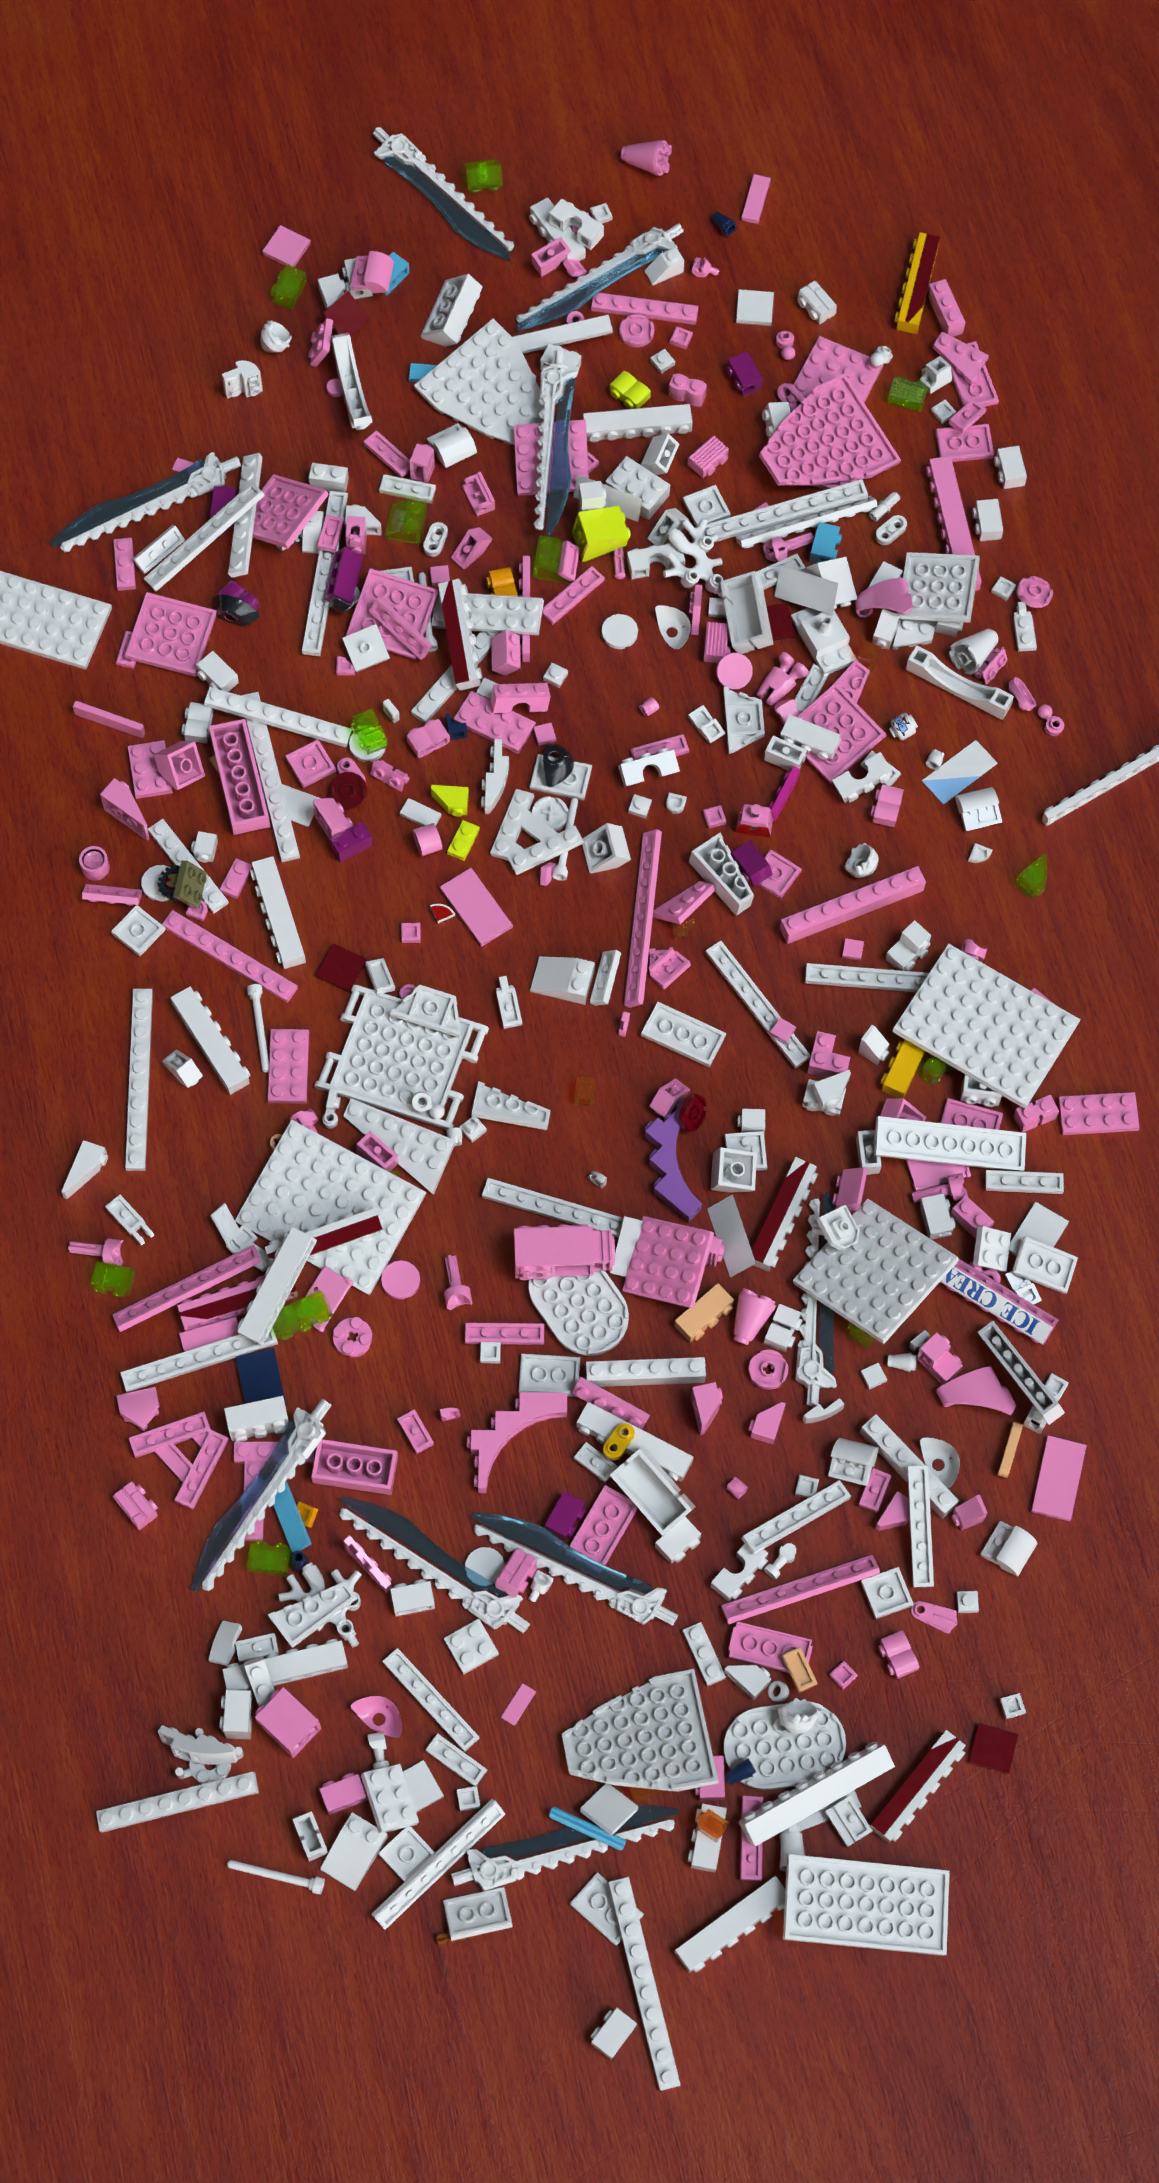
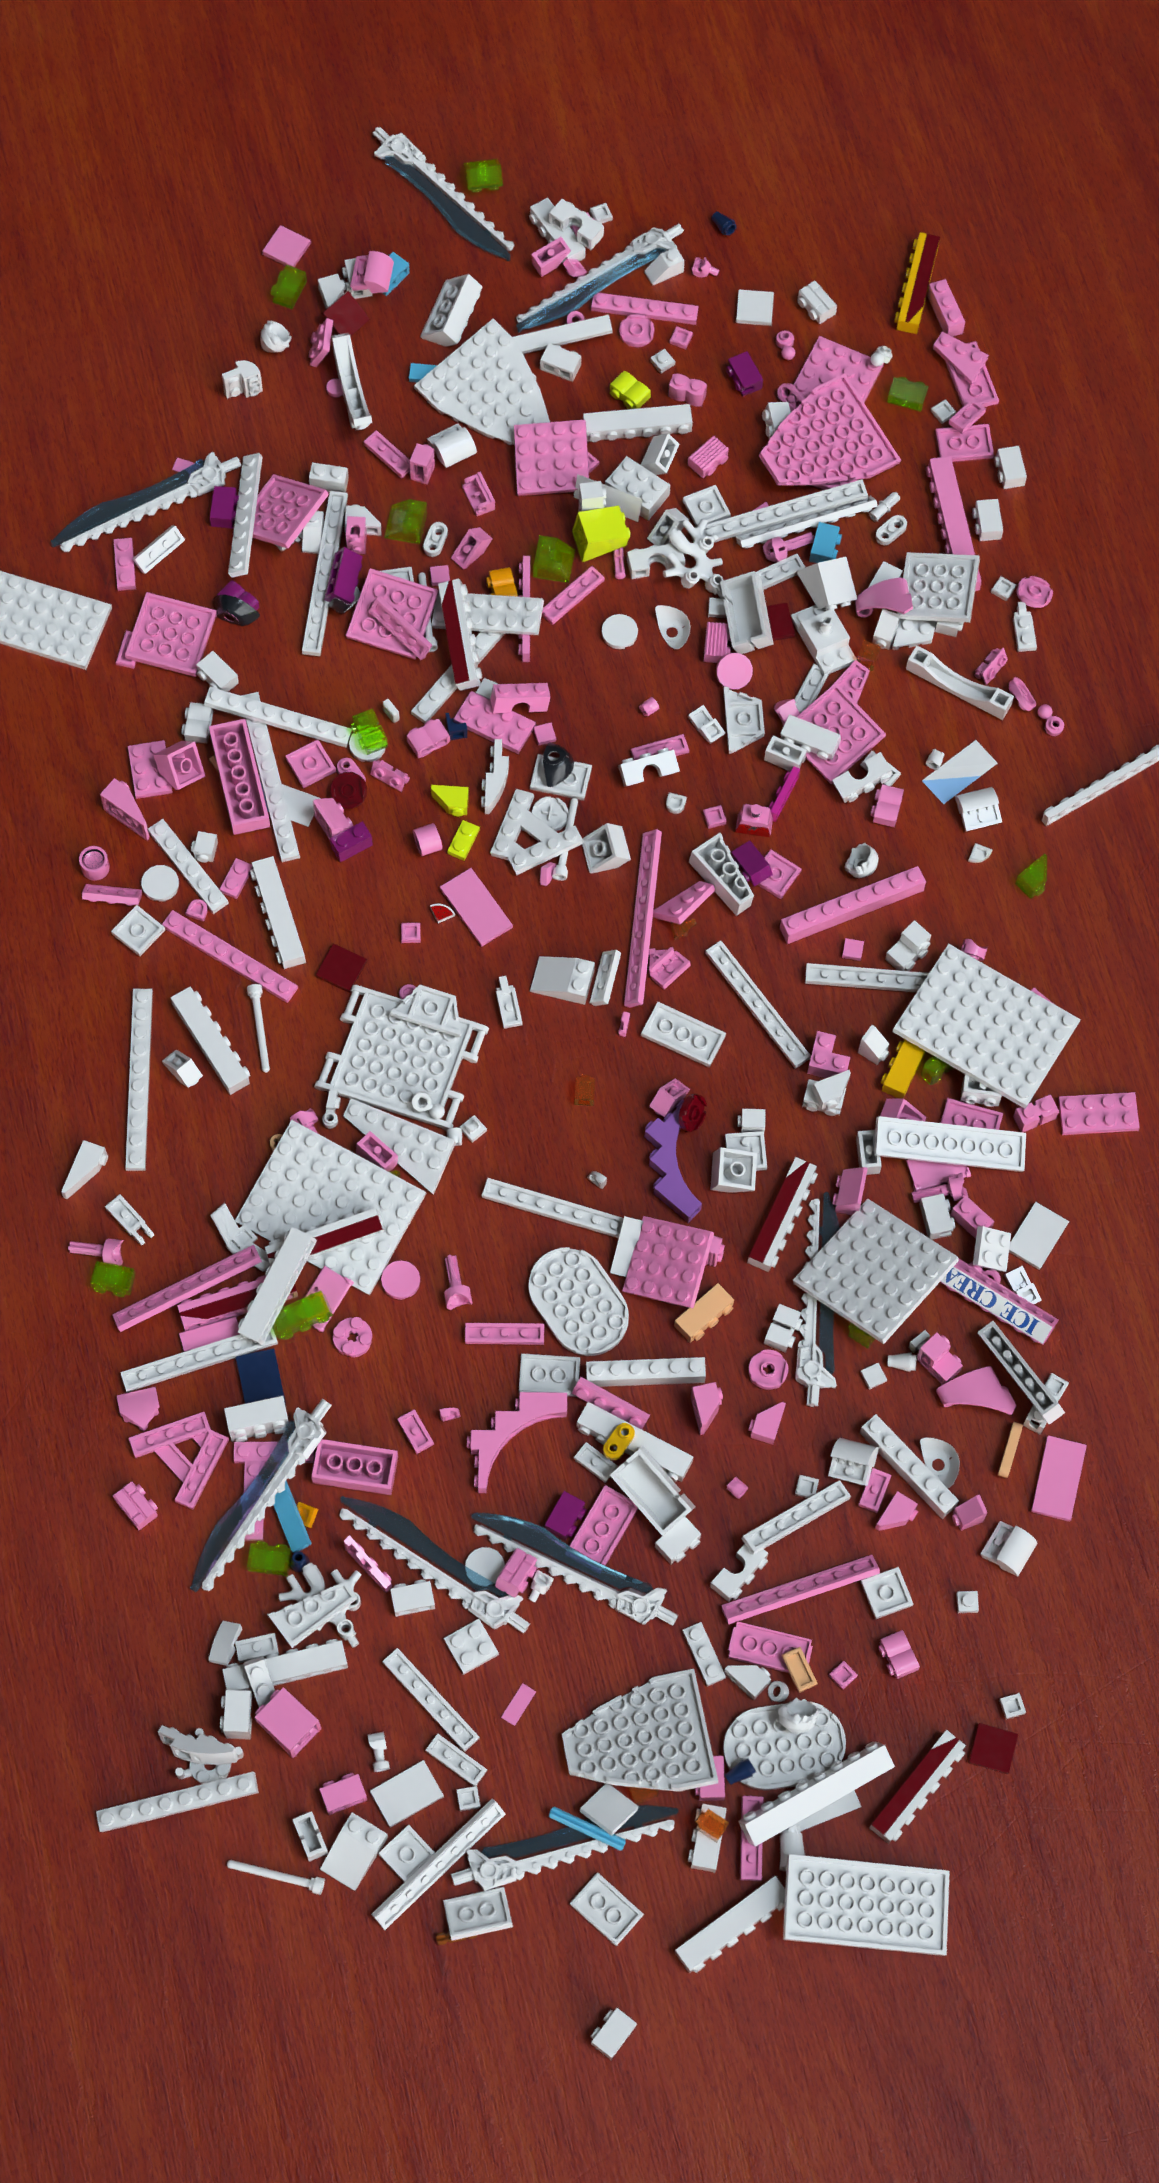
(109, 719): bright pink tile -> none
(183, 883): olive plate -> none
(204, 536): white plate -> none
(288, 1066): bright pink plate -> none
(330, 533): bright pink plate -> none
(344, 667): bright pink tile -> none
(366, 648): white plate -> none
(369, 1706): bright pink piece -> none
(380, 976): white tile -> none
(389, 1798): white plate -> none
(407, 488): white tile -> none
(419, 813): white tile -> none
(490, 1352): white plate -> none
(500, 1107): white wing -> none
(505, 652): bright pink brick -> none
(551, 392): piece -> none
(555, 675): white plate -> none
(562, 1251): bright pink piece -> none
(568, 561): bright pink tile -> none
(639, 806): white plate -> none
(644, 1984): white plate -> none
(648, 156): bright pink cone -> none
(695, 608): bright pink wing -> none
(729, 1226): white sticker -> none
(751, 1315): bright pink cone -> none
(756, 199): bright pink tile -> none
(781, 682): bright pink piece -> none
(782, 1030): bright pink tile -> none
(786, 1556): white leg -> none
(806, 590): white sticker -> none
(818, 1413): white slope -> none
(837, 1228): white piece -> none
(848, 1821): white plate -> none
(903, 726): white head -> none
(920, 1526): white plate -> none
(935, 1616): bright pink piece -> none
(936, 374): white brick -> none
(973, 650): white cone -> none
(1024, 1182): white plate -> none
(1044, 1265): white tile -> none

